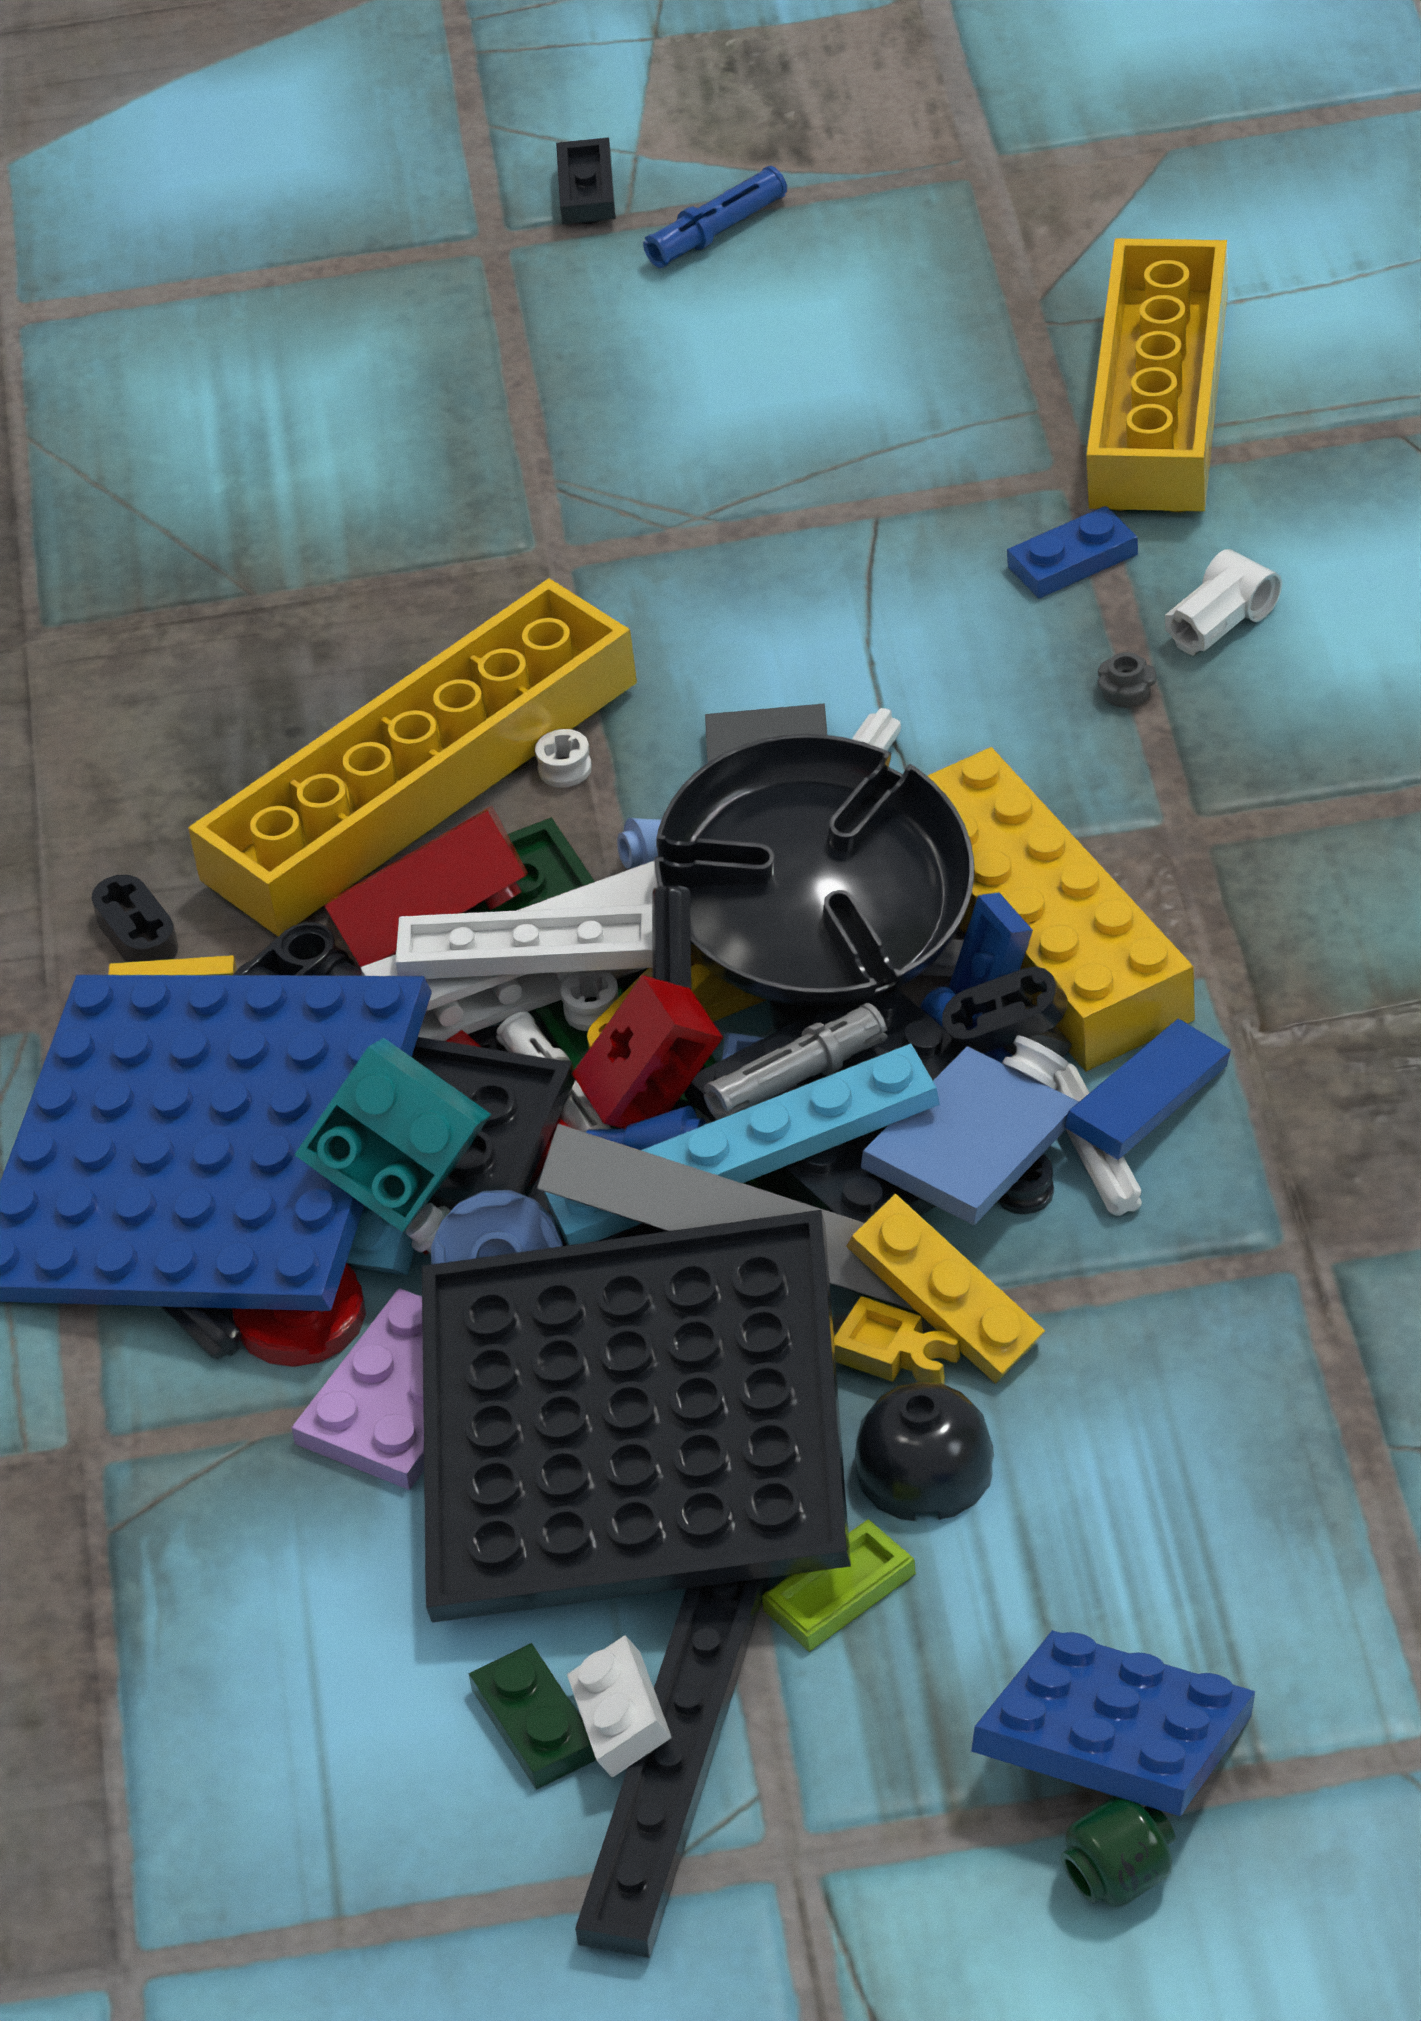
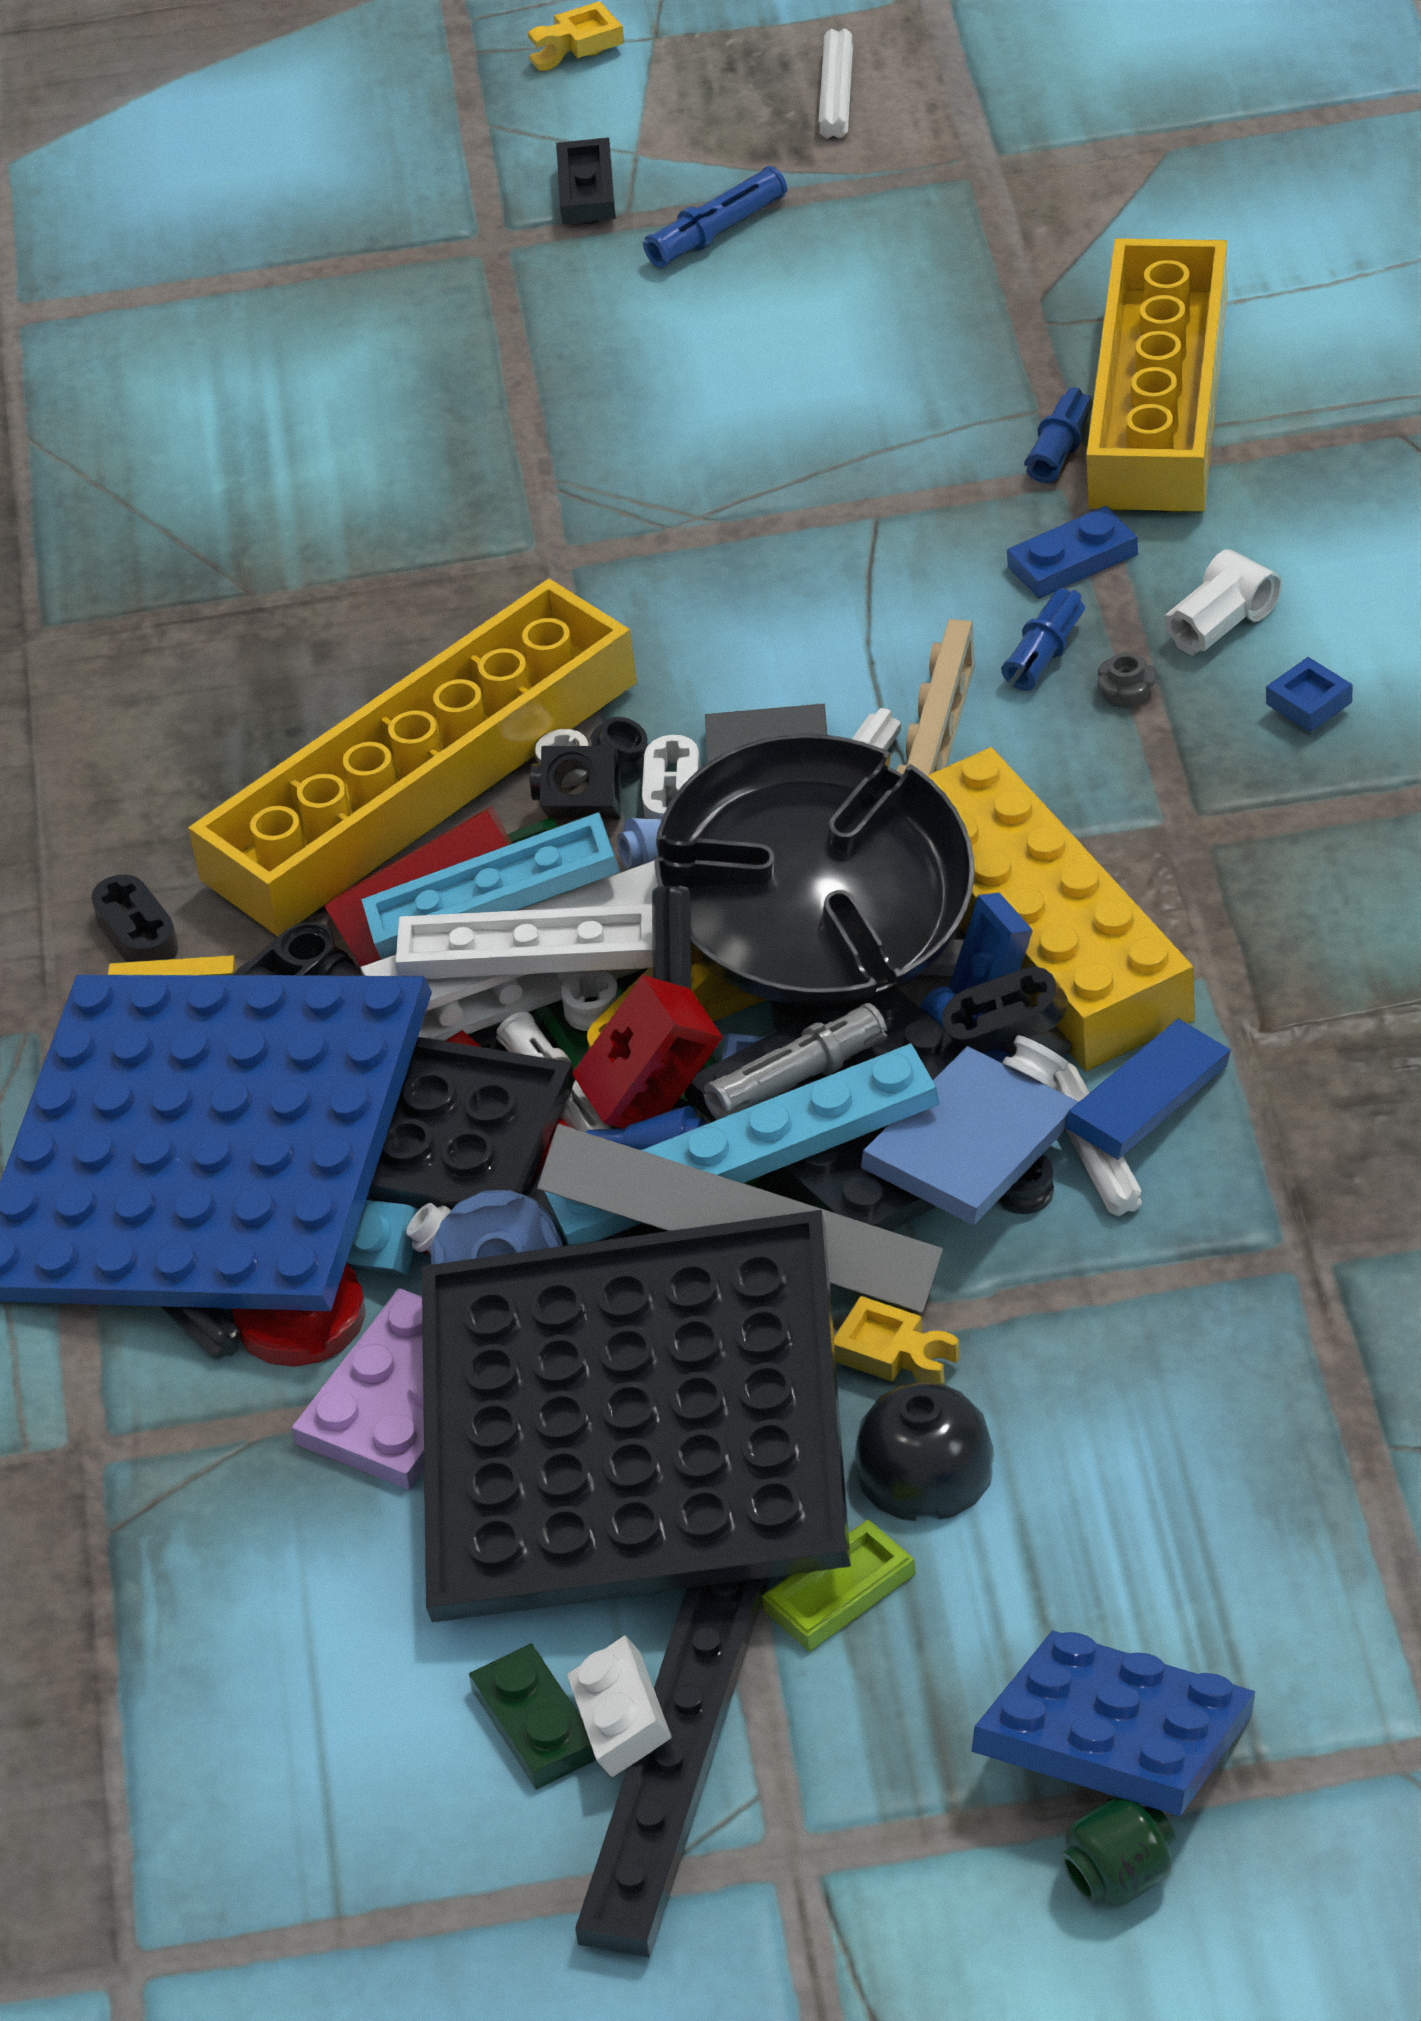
(392, 1134): teal slope -> none
(499, 879): none -> medium azure plate
(580, 30): none -> yellow plate
(600, 795): none -> black brick
(627, 738): none -> black plate
(658, 783): none -> white beam
(835, 83): none -> white axle
(942, 699): none -> tan plate
(945, 1287): yellow plate -> none
(1044, 638): none -> blue axle
(1058, 436): none -> blue axle
(1309, 694): none -> blue plate

